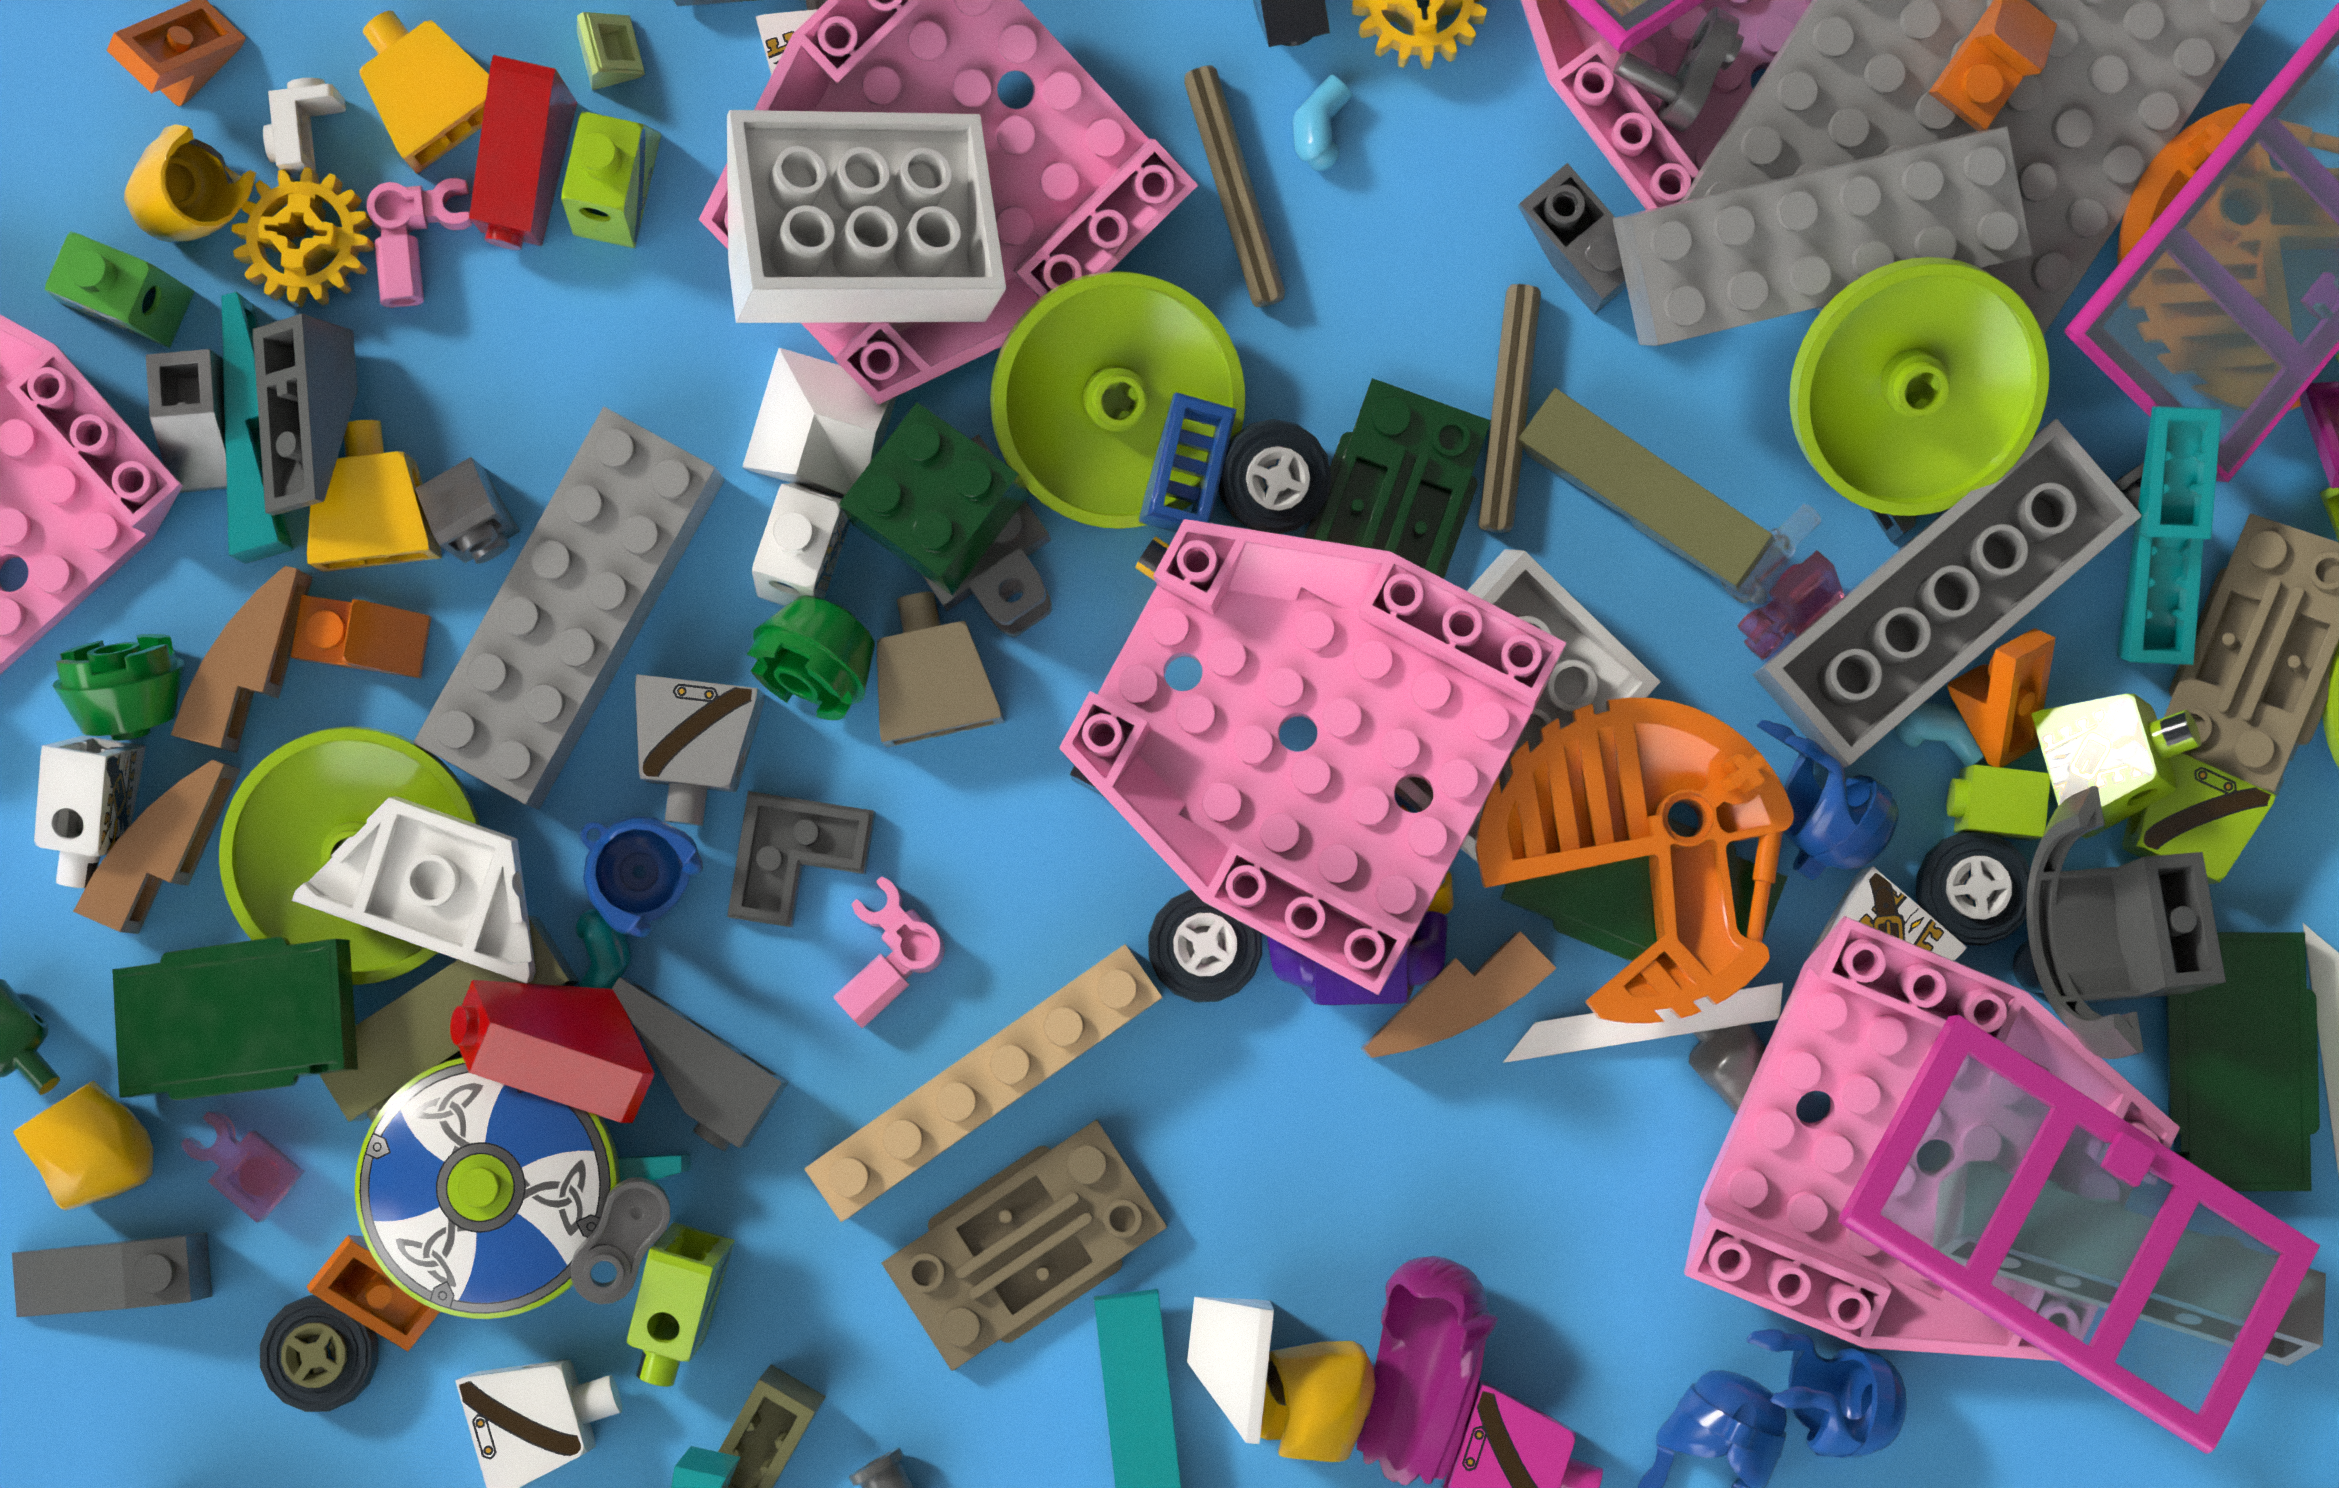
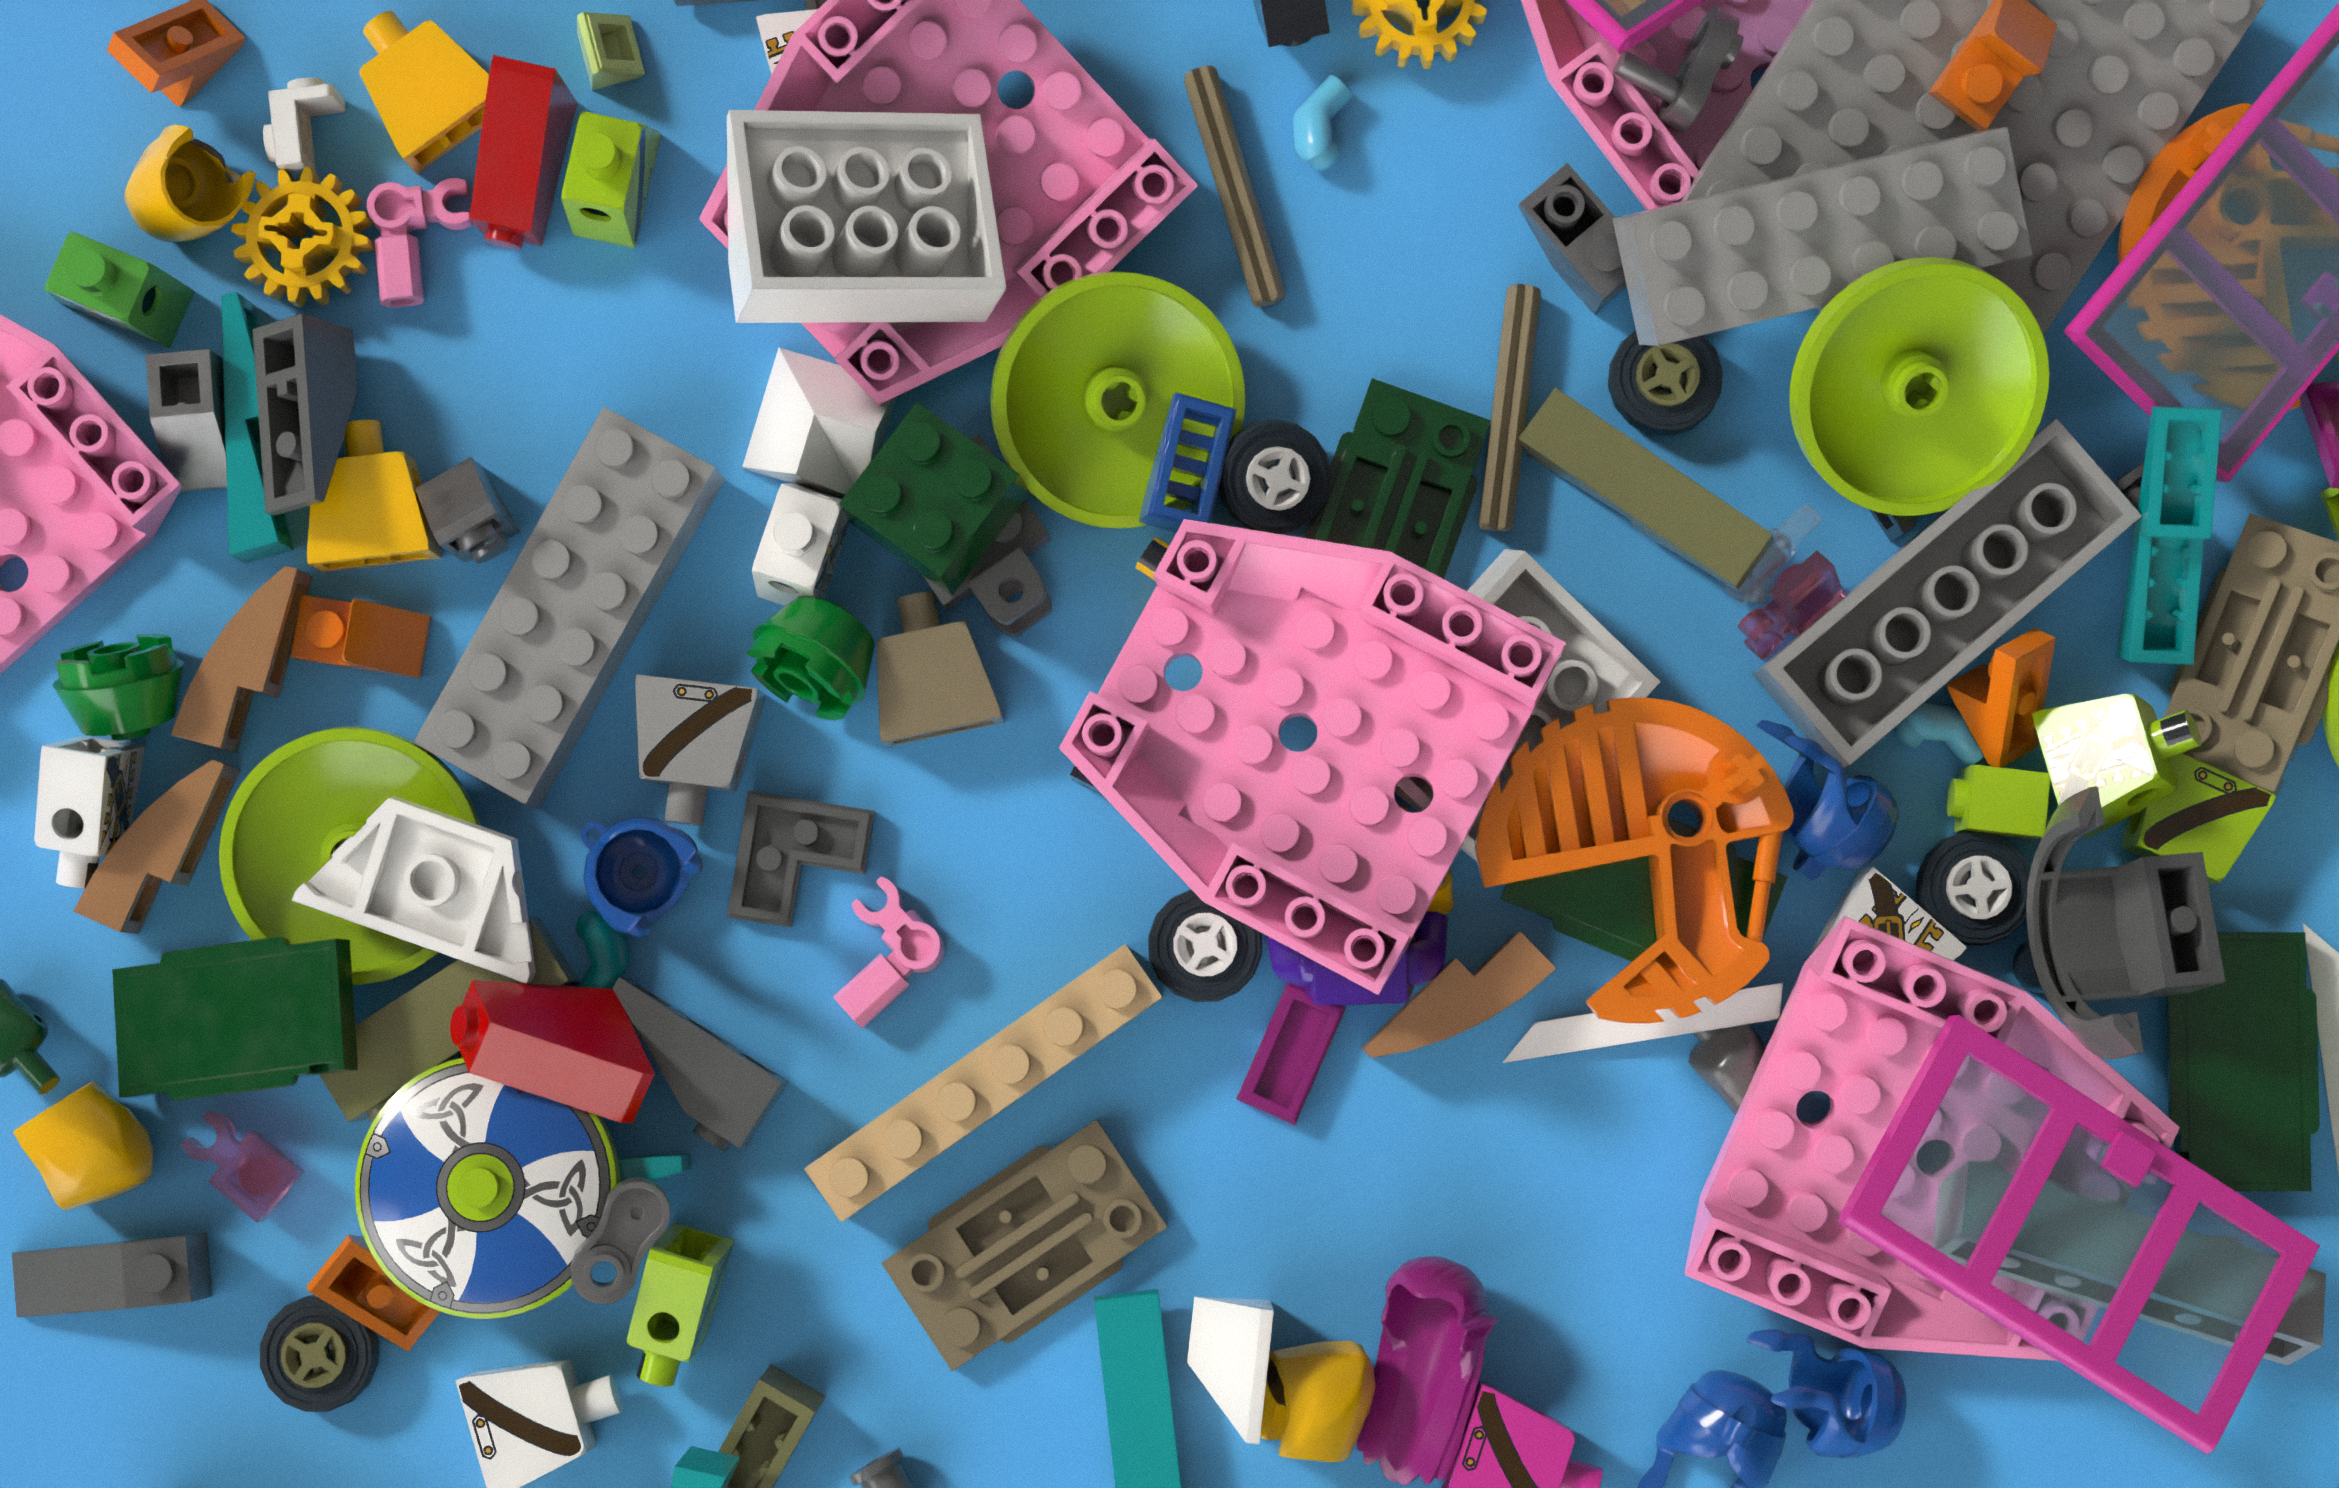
(1290, 1054): none -> magenta tile
(1684, 366): none -> black wheel

